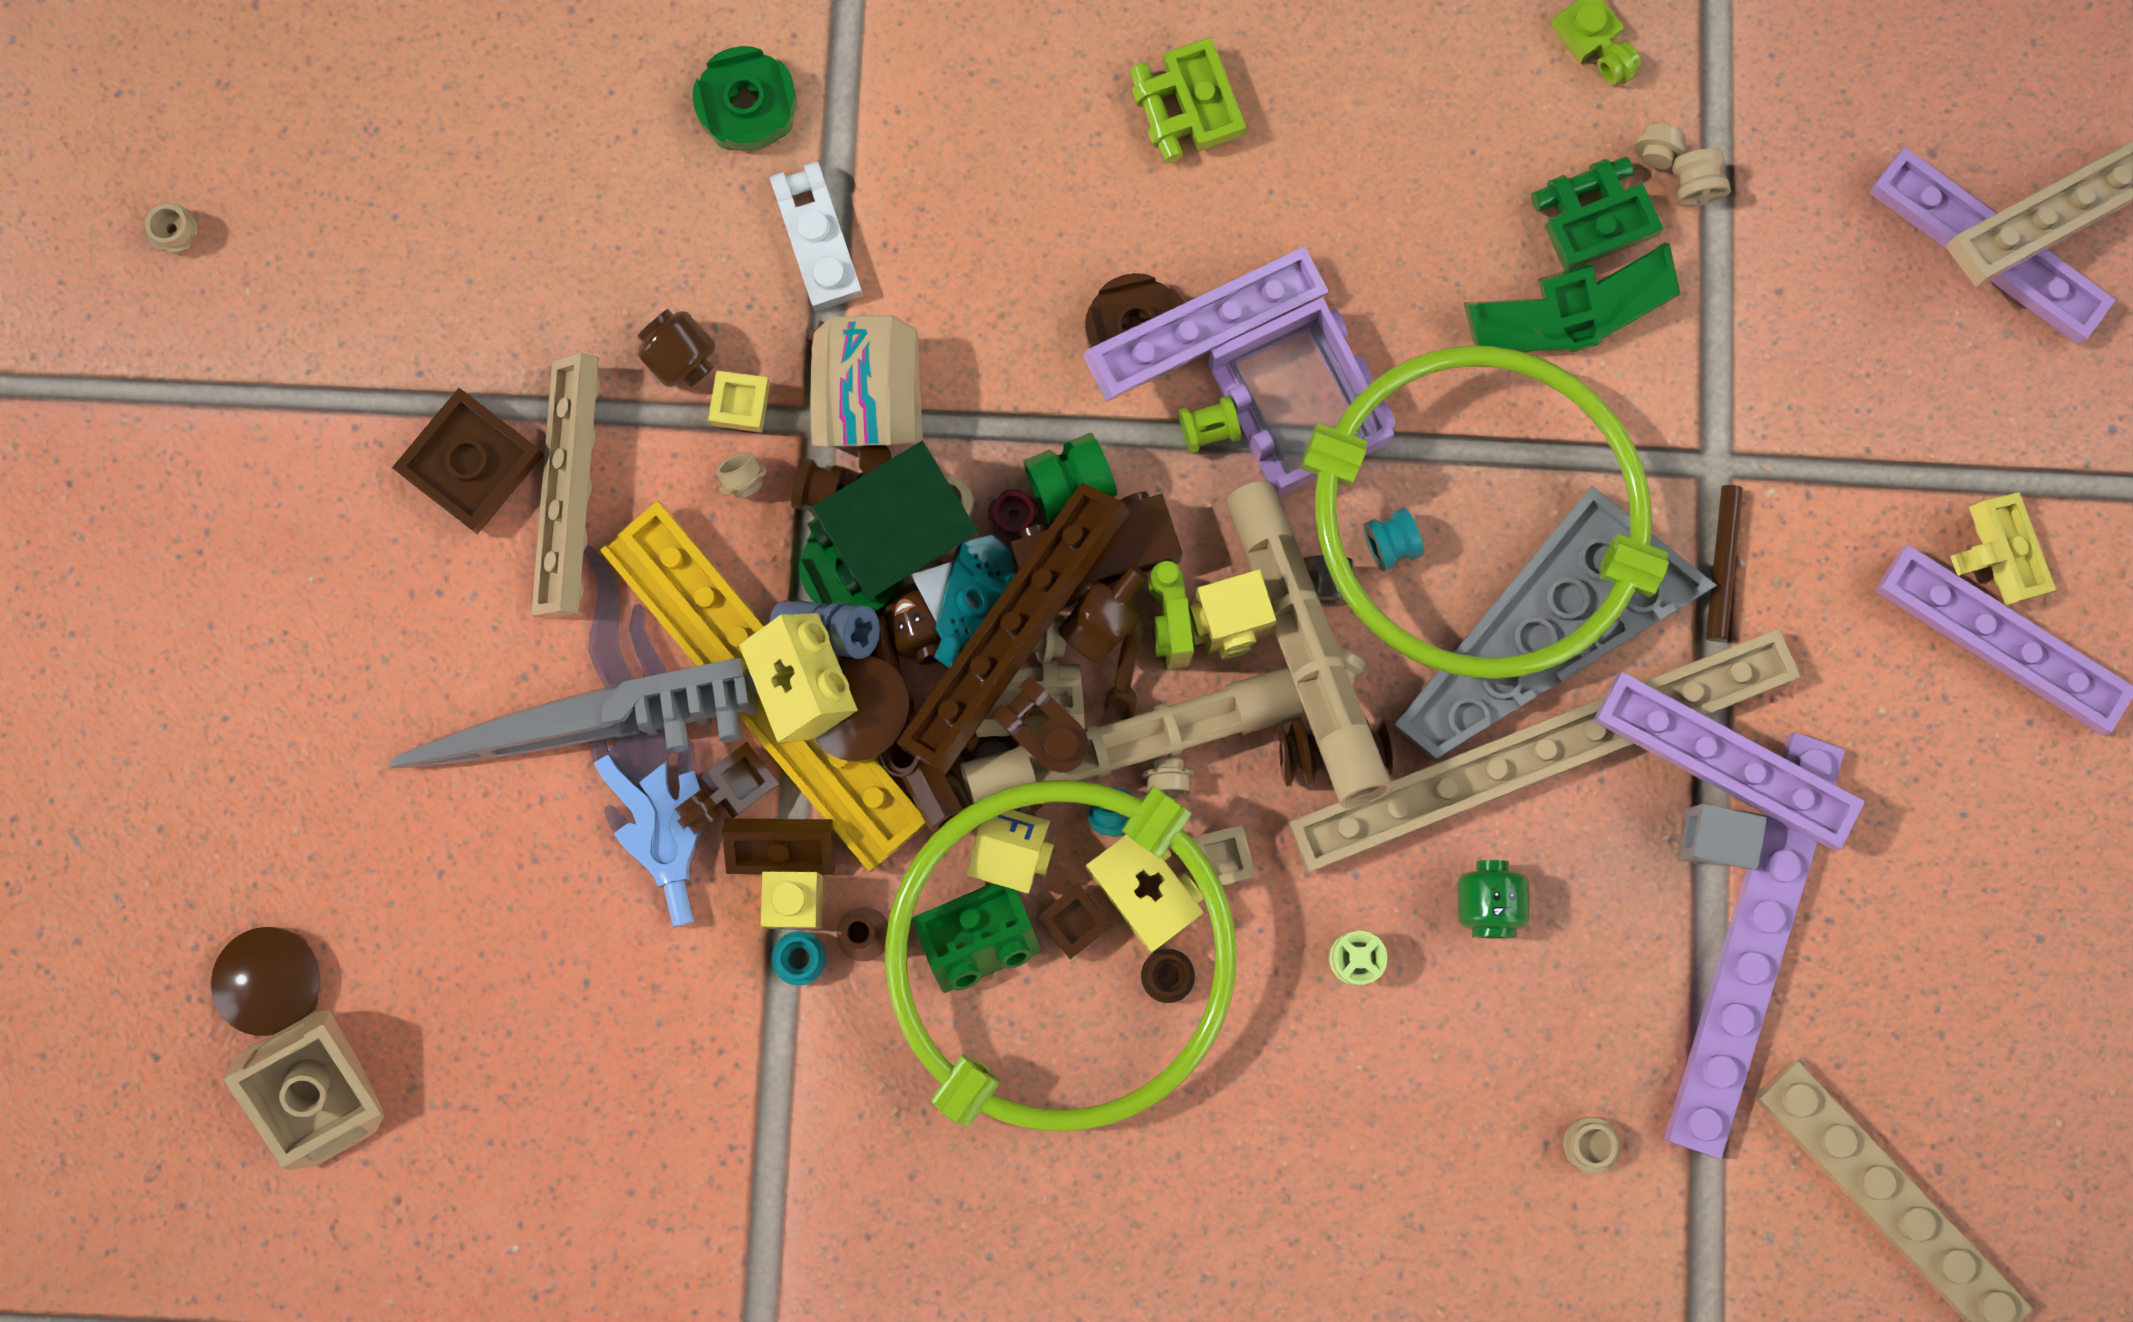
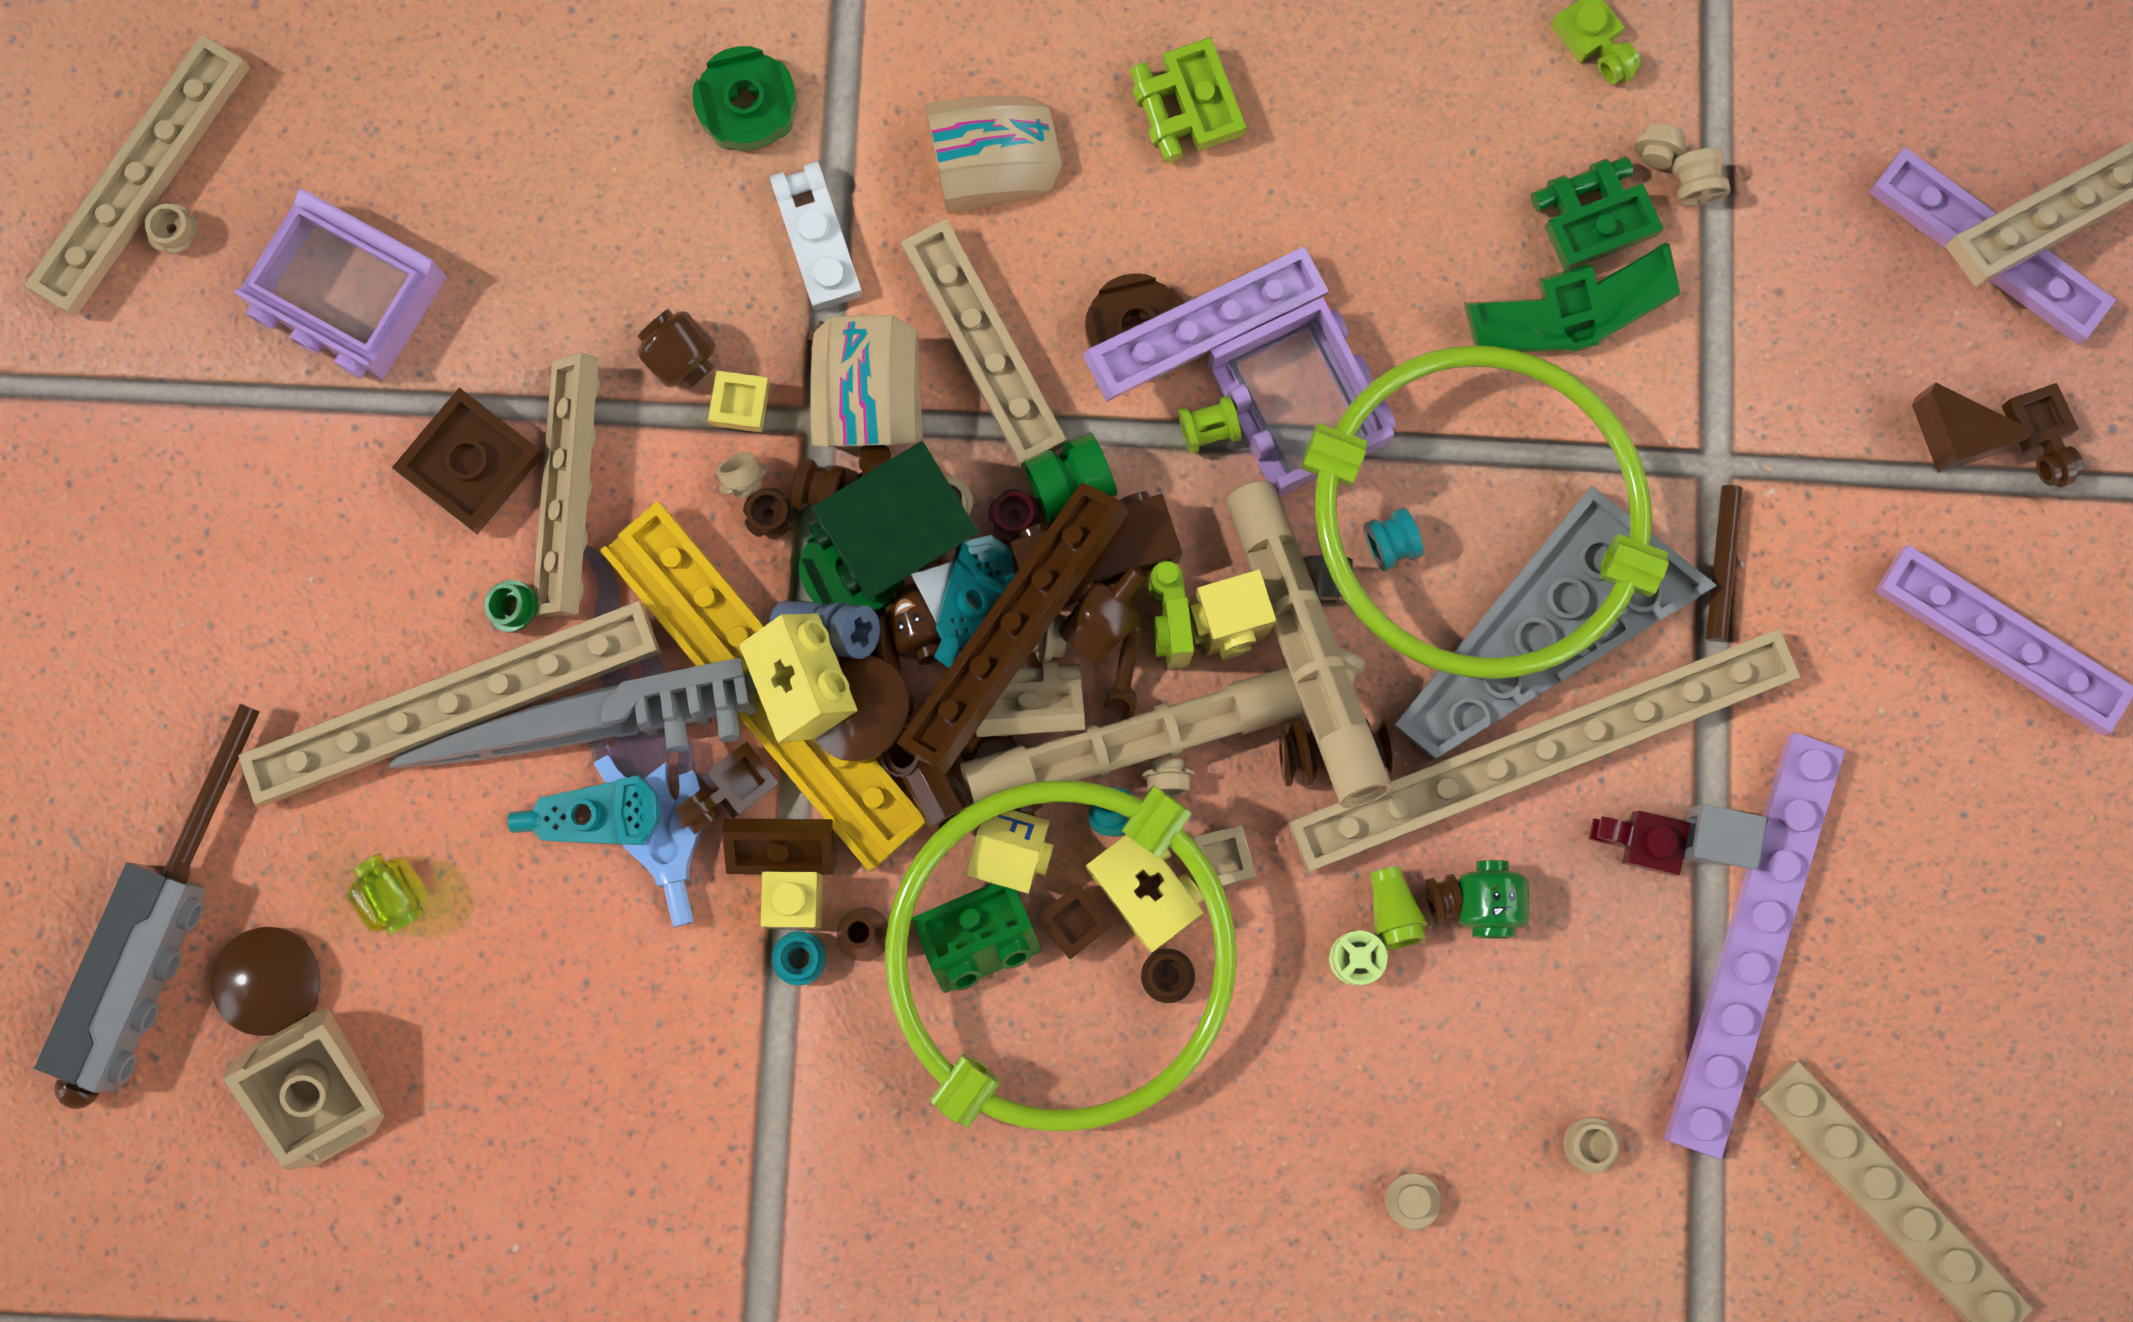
(134, 952): none -> piece
(137, 176): none -> tan plate
(341, 287): none -> window
(386, 894): none -> clear neon green head
(449, 704): none -> tan plate
(499, 602): none -> green plate
(608, 818): none -> teal piece
(764, 500): none -> reddish brown plate
(983, 342): none -> tan plate
(993, 150): none -> tan slope
(1058, 743): reddish brown plate -> none
(1395, 911): none -> lime cone
(1412, 1201): none -> tan plate
(1444, 899): none -> reddish brown bush
(1648, 840): none -> dark red plate
(1729, 761): lavender plate -> none
(1962, 429): none -> reddish brown slope
(2009, 549): light yellow plate -> none
(2050, 422): none -> reddish brown plate

